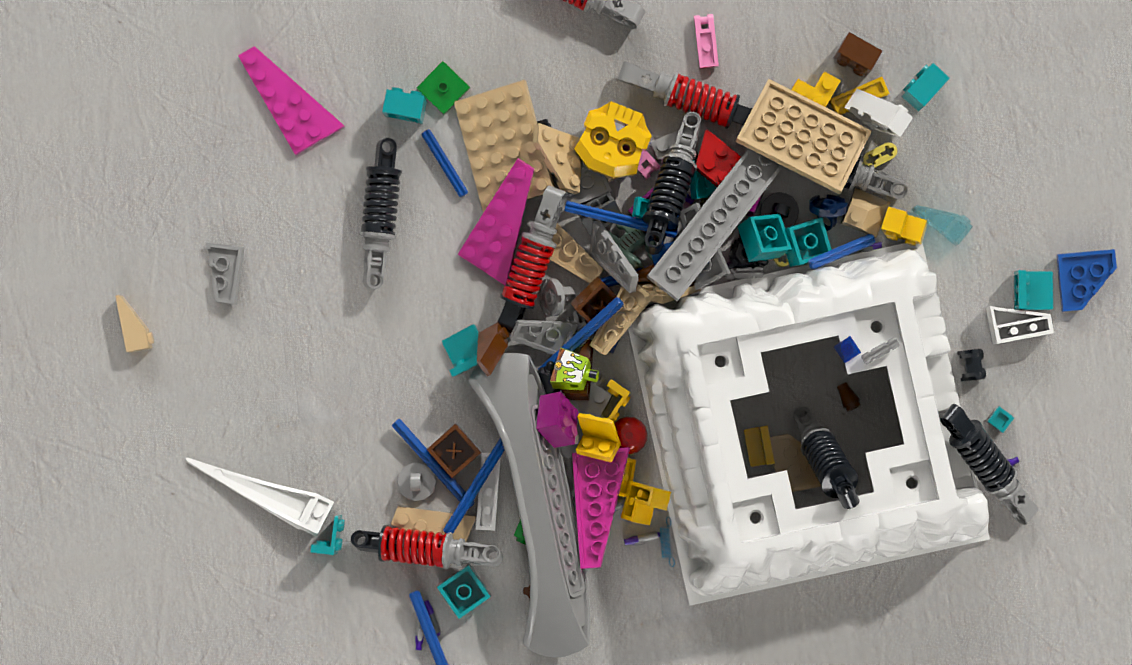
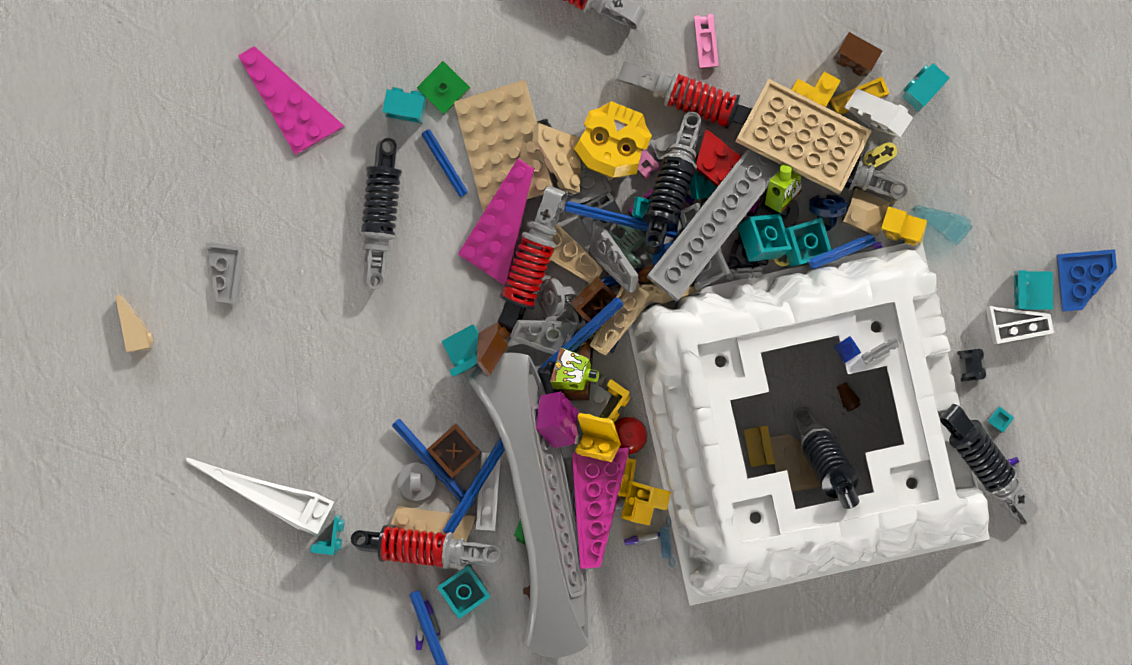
(785, 183): none -> lime torso

